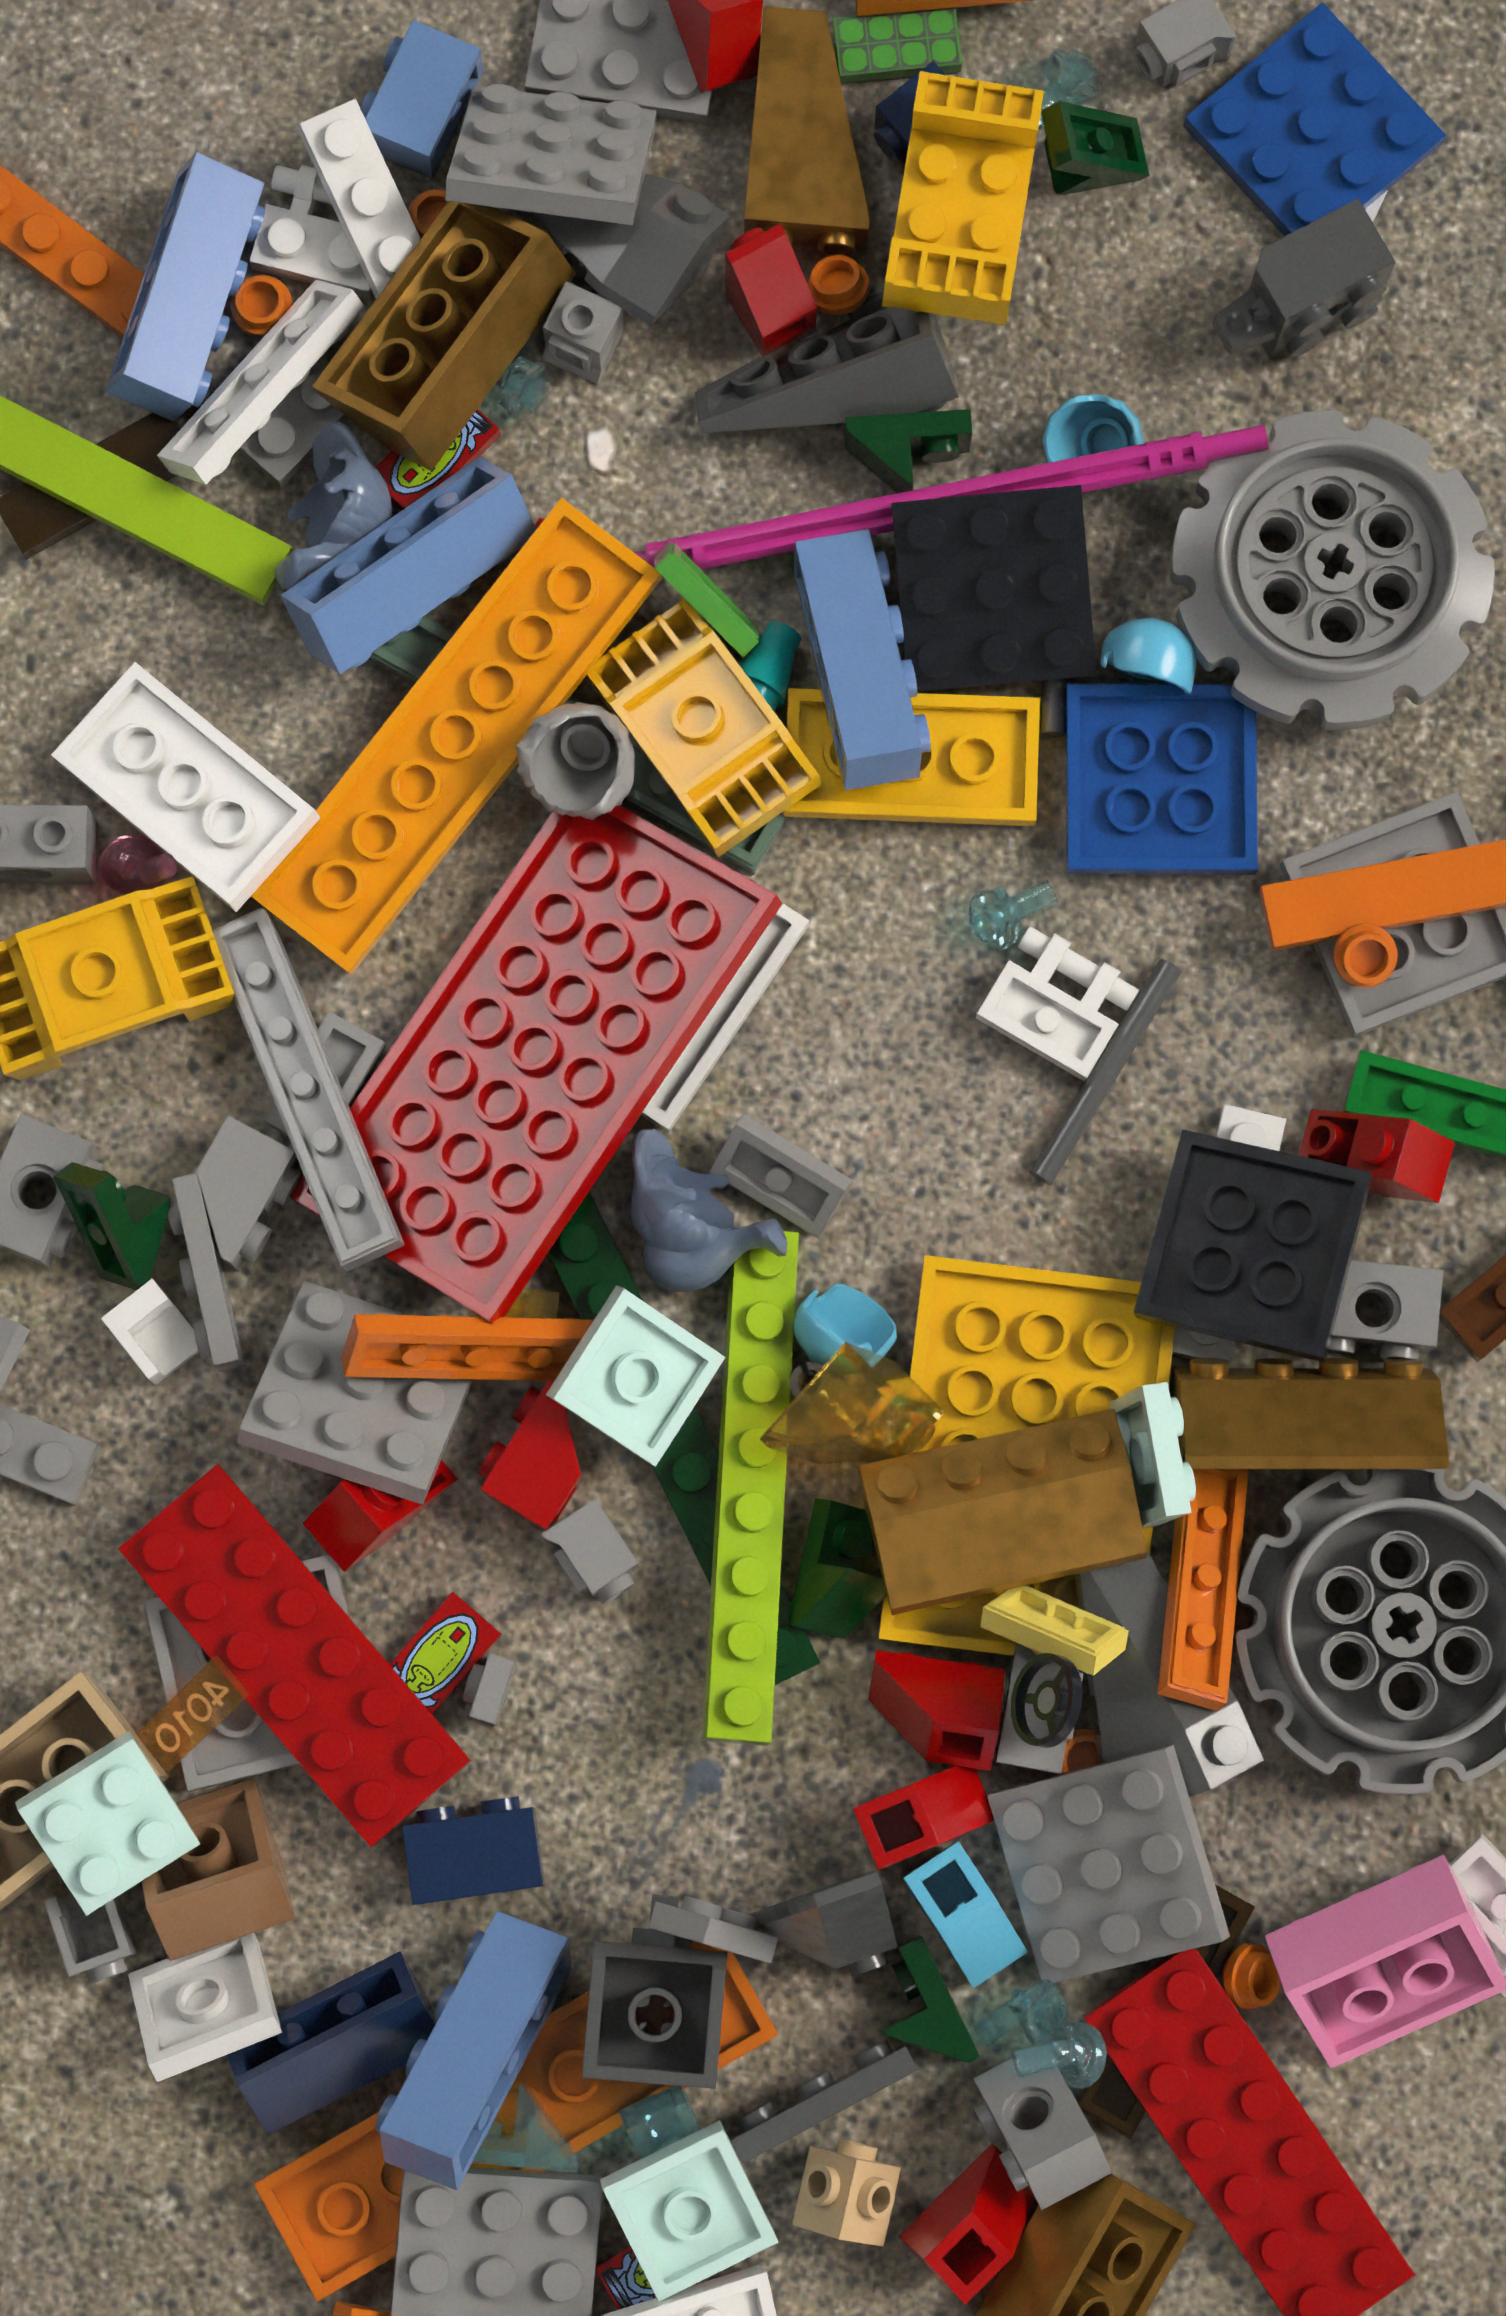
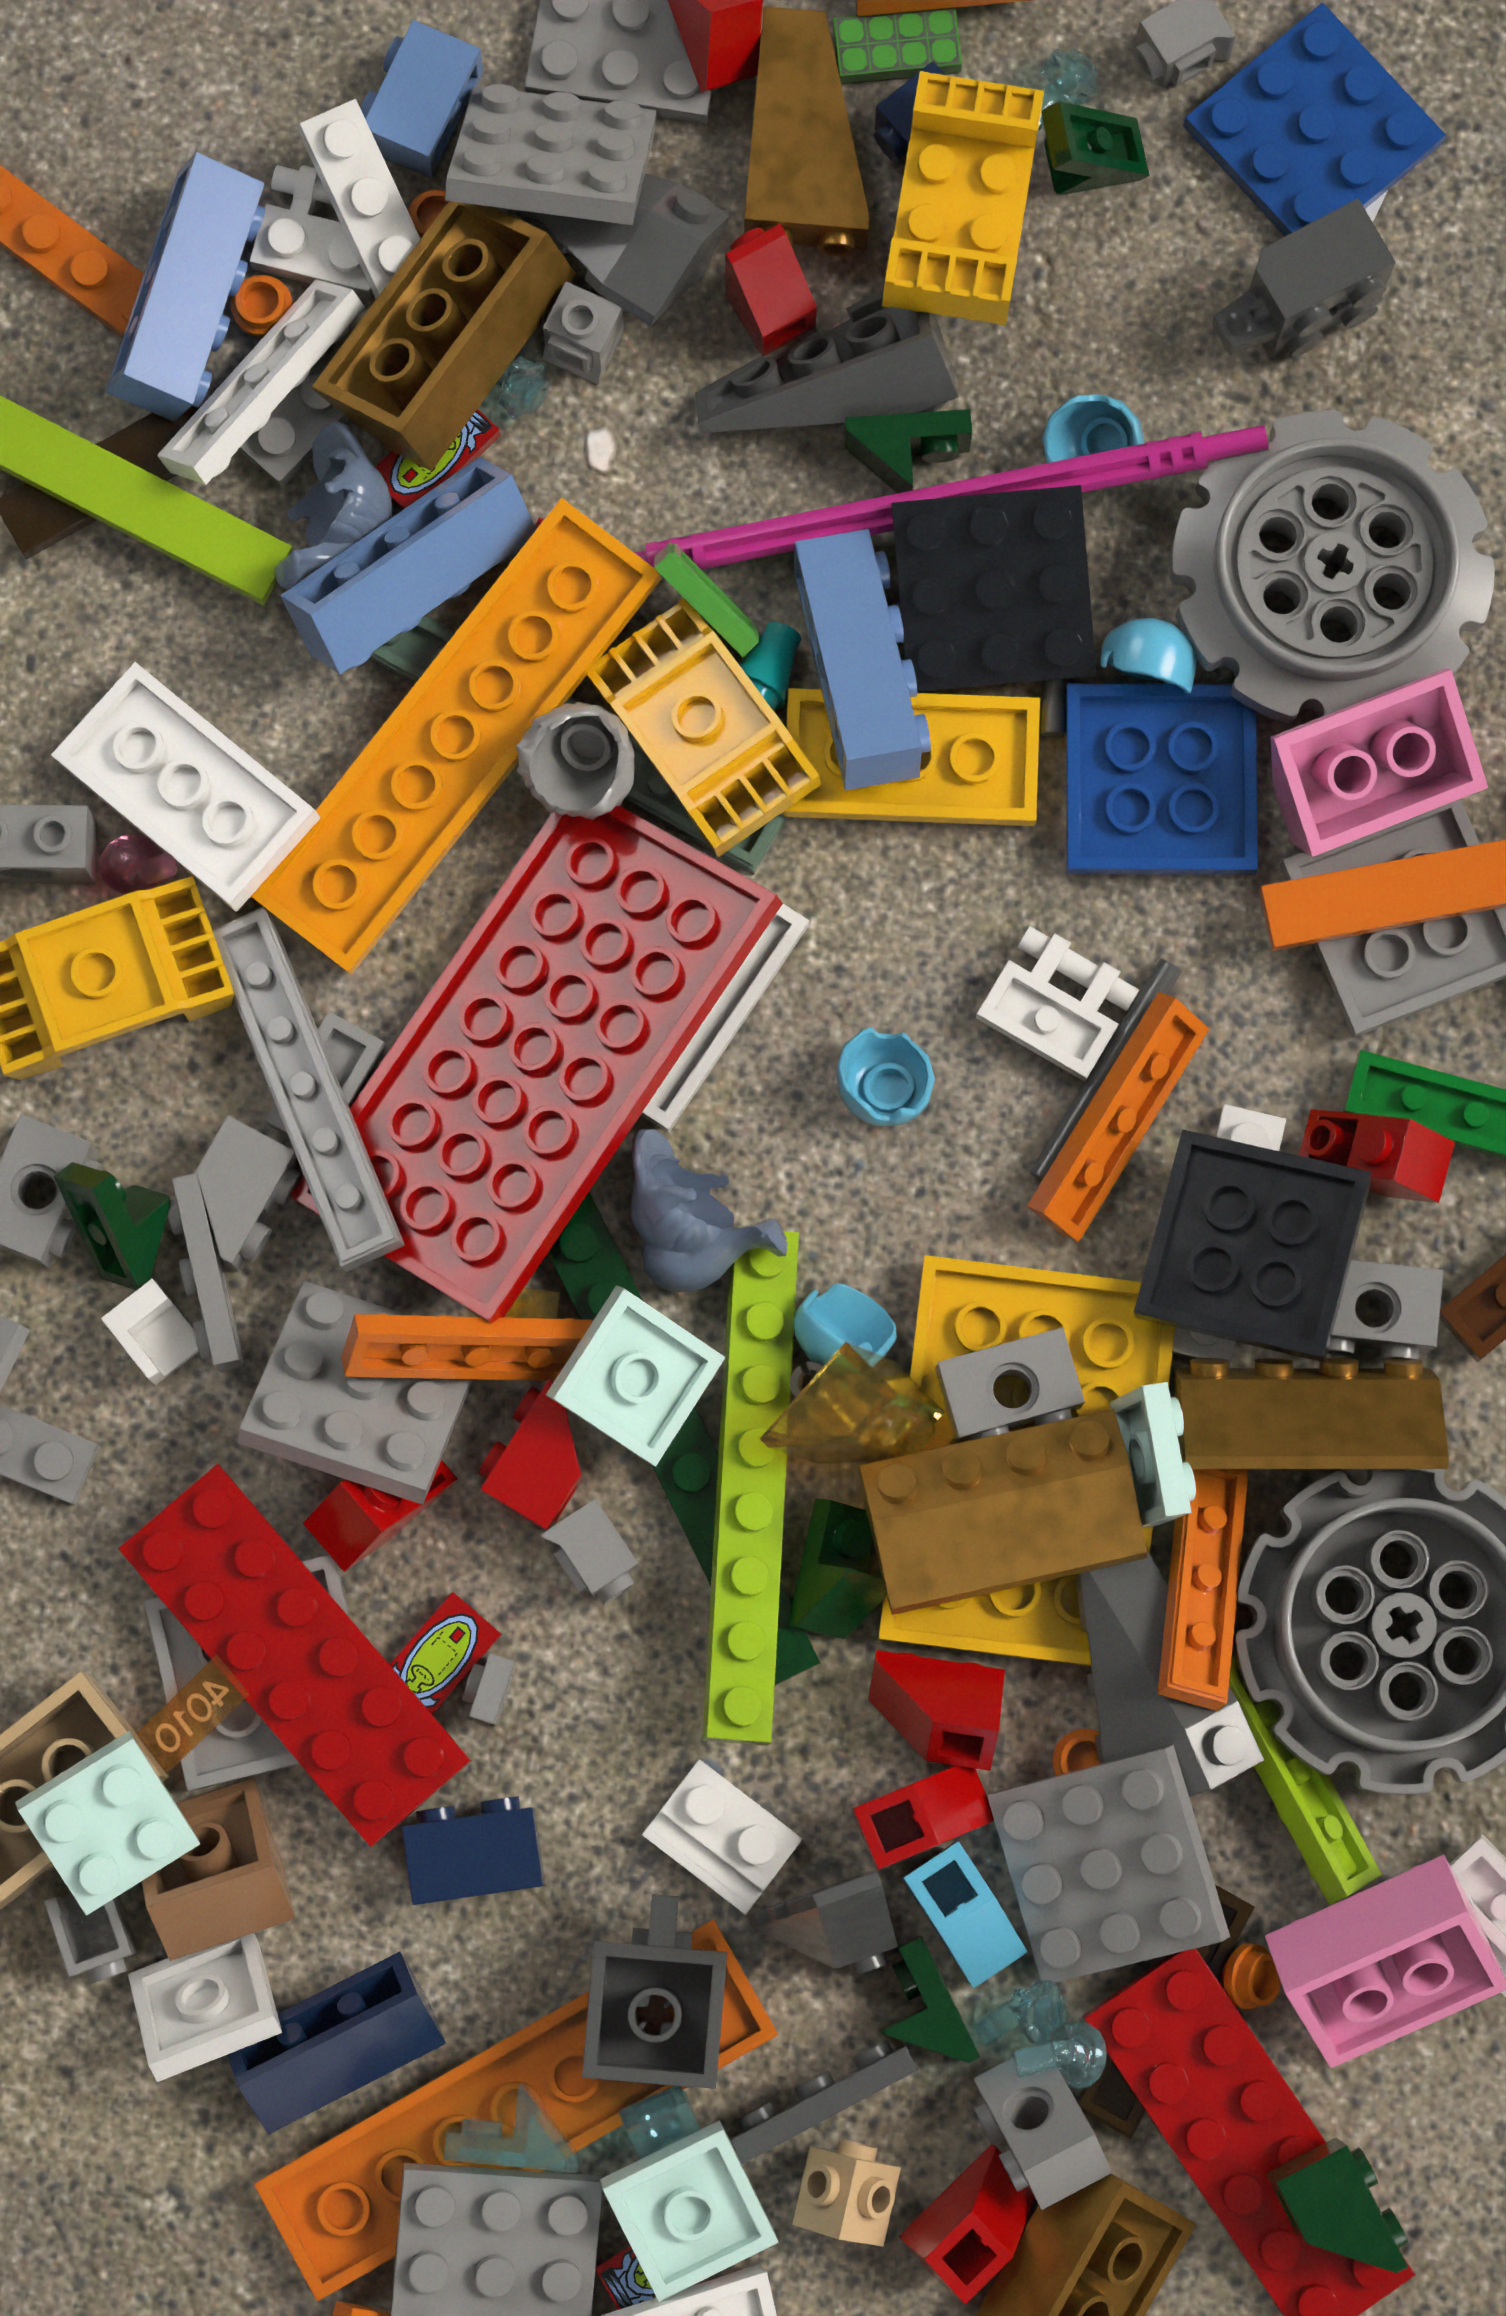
(474, 2050): medium blue brick -> none
(714, 1927): light grey plate -> none
(722, 1836): none -> white plate
(781, 1175): light grey plate -> none
(838, 285): orange plate -> none
(884, 1078): none -> medium azure hair
(1003, 913): clear light blue plate -> none
(1038, 1360): none -> light grey brick
(1039, 1710): piece -> none
(1054, 1628): light yellow plate -> none
(1118, 1117): none -> orange plate
(1308, 1806): none -> lime plate
(1334, 2209): none -> dark green slope
(1365, 955): orange plate -> none
(1375, 764): none -> bright pink slope

